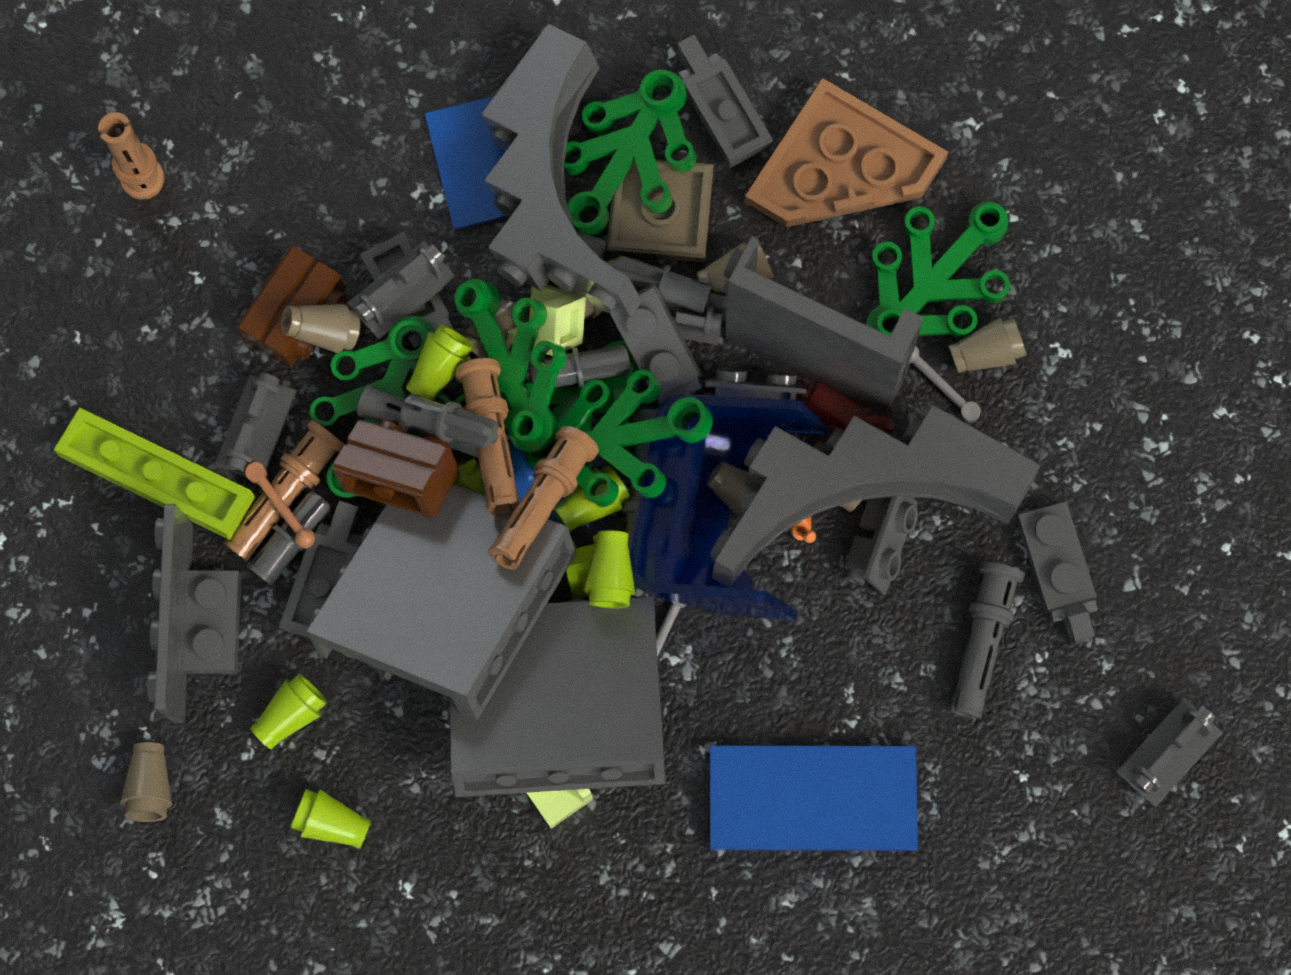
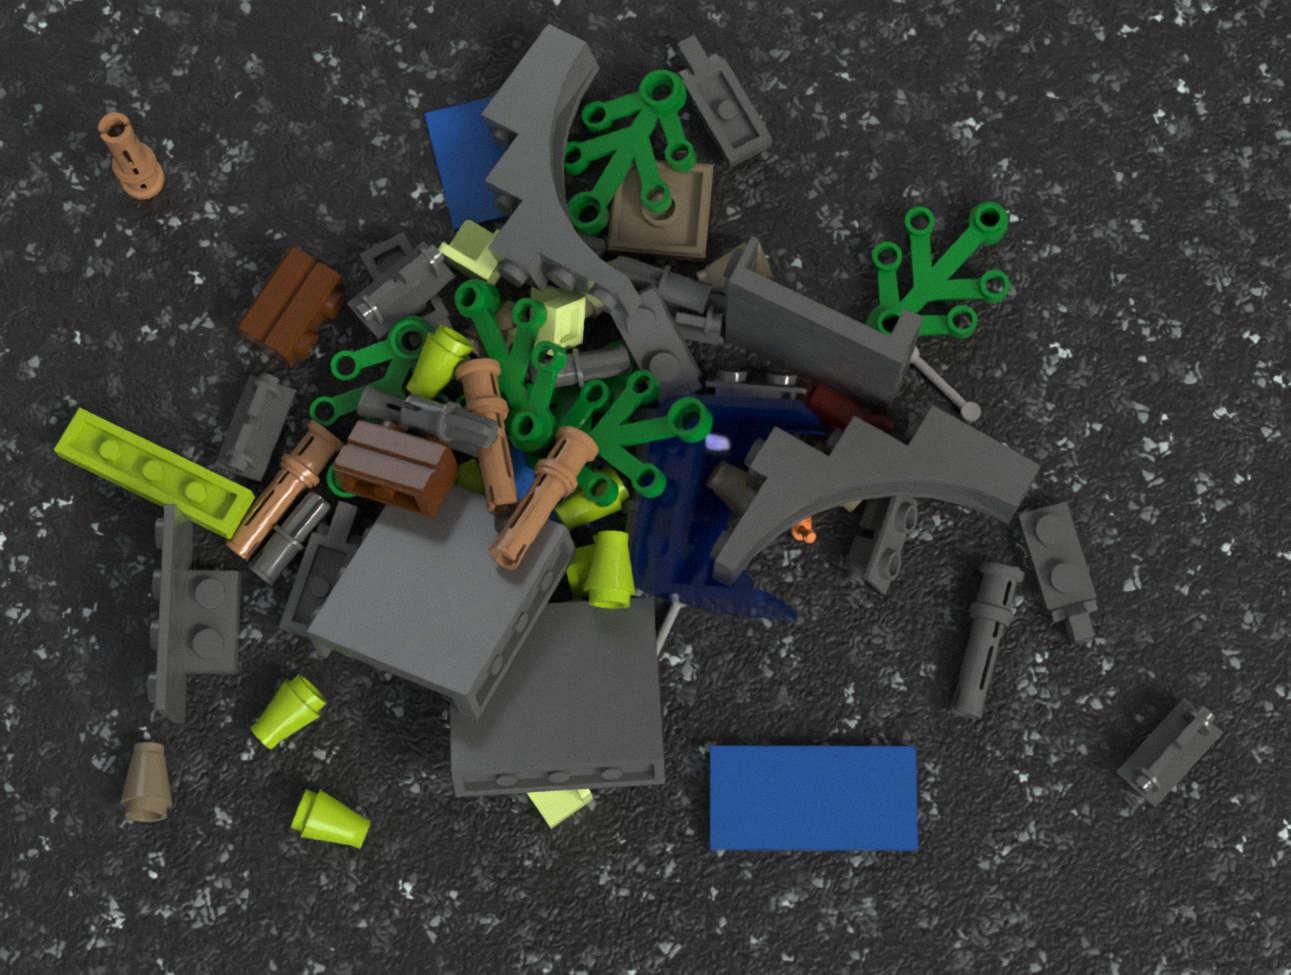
(257, 474): nougat hinge -> none
(324, 326): dark tan cone -> none
(470, 253): none -> yellowish green panel
(842, 162): medium nougat plate -> none
(989, 347): dark tan cone -> none

